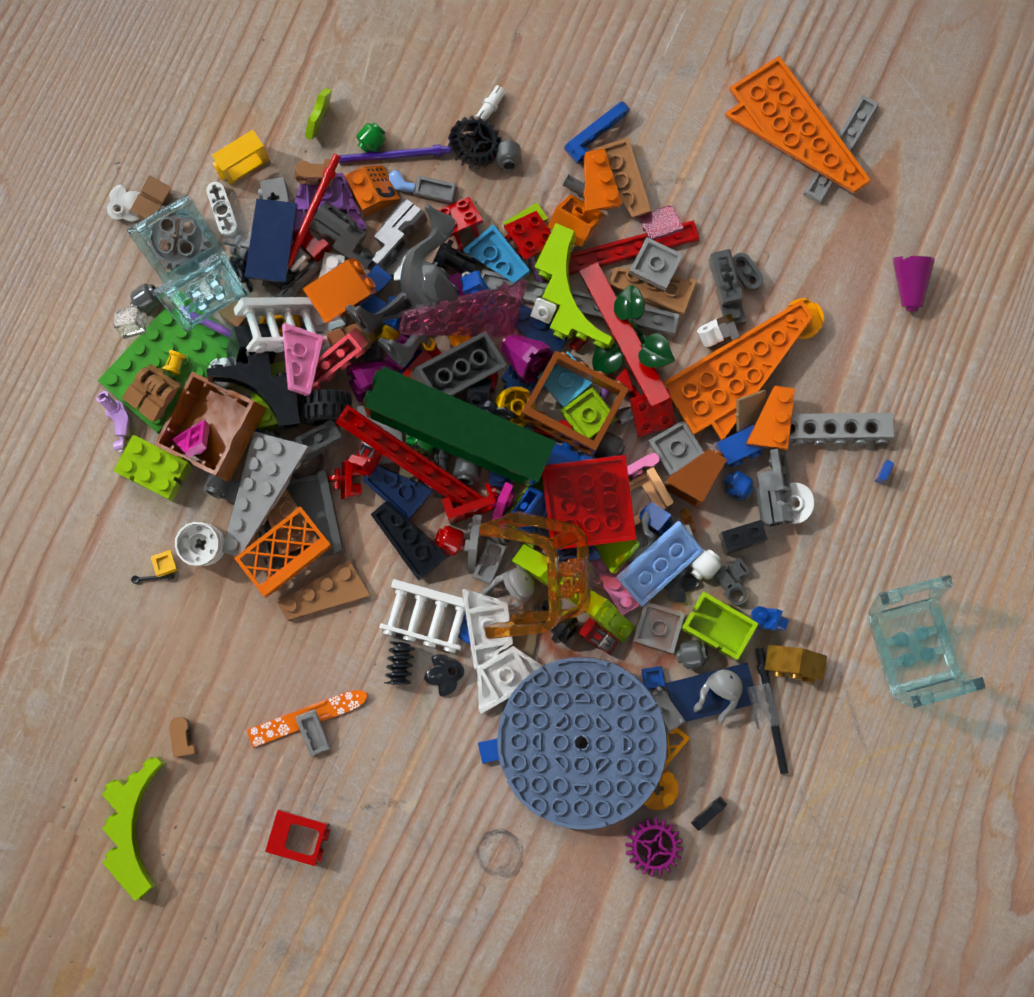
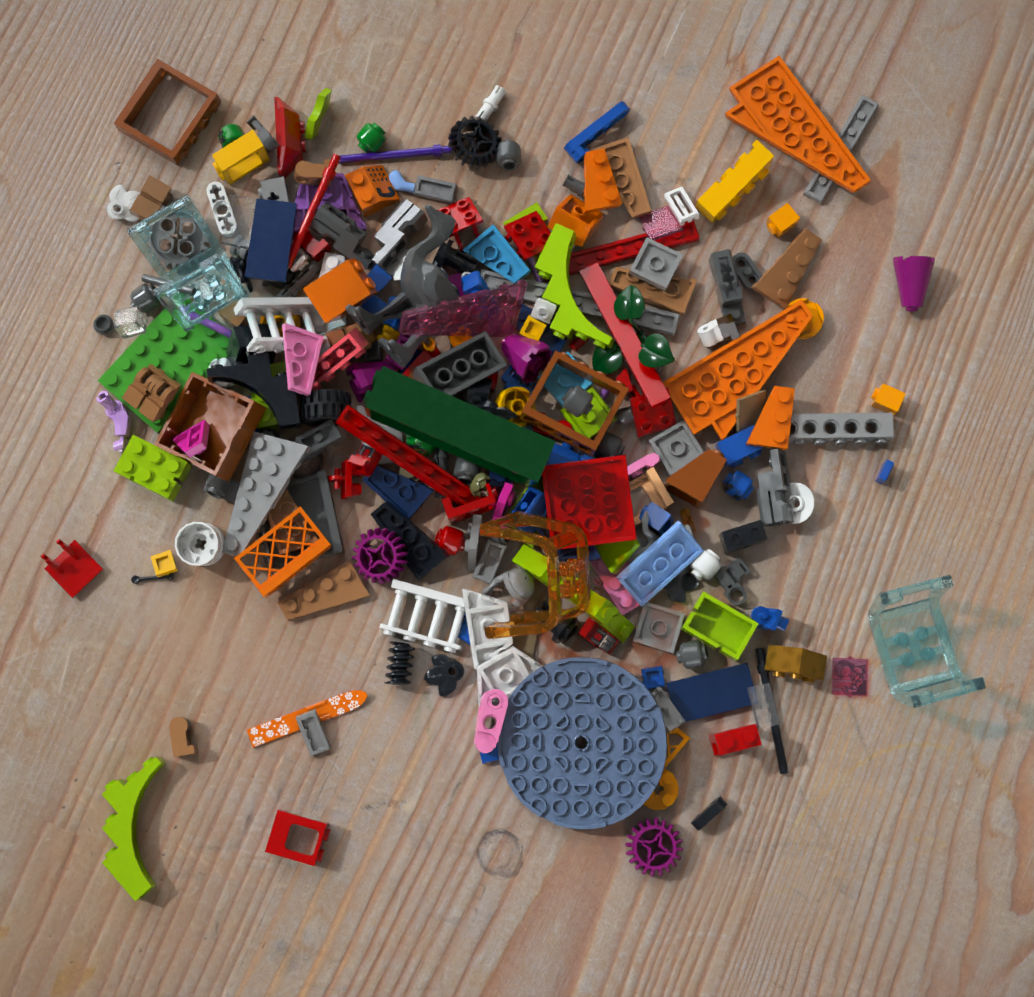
(72, 568): none -> red plate
(103, 324): none -> dark grey plate
(141, 97): none -> dark orange window
(158, 282): none -> dark grey bar
(174, 363): yellow bush -> none
(229, 134): none -> green head
(264, 136): none -> dark grey piece
(289, 136): none -> red wedge
(365, 548): none -> magenta gear
(478, 484): none -> olive plate
(485, 738): none -> bright pink piece
(533, 328): none -> yellow plate
(577, 401): none -> dark grey head
(687, 217): none -> white tile
(725, 684): light grey hair -> none
(735, 182): none -> yellow wedge
(735, 739): none -> red window
(782, 220): none -> light orange brick
(786, 273): none -> medium nougat wing
(849, 676): none -> clear pink piece
(887, 399): none -> light orange brick

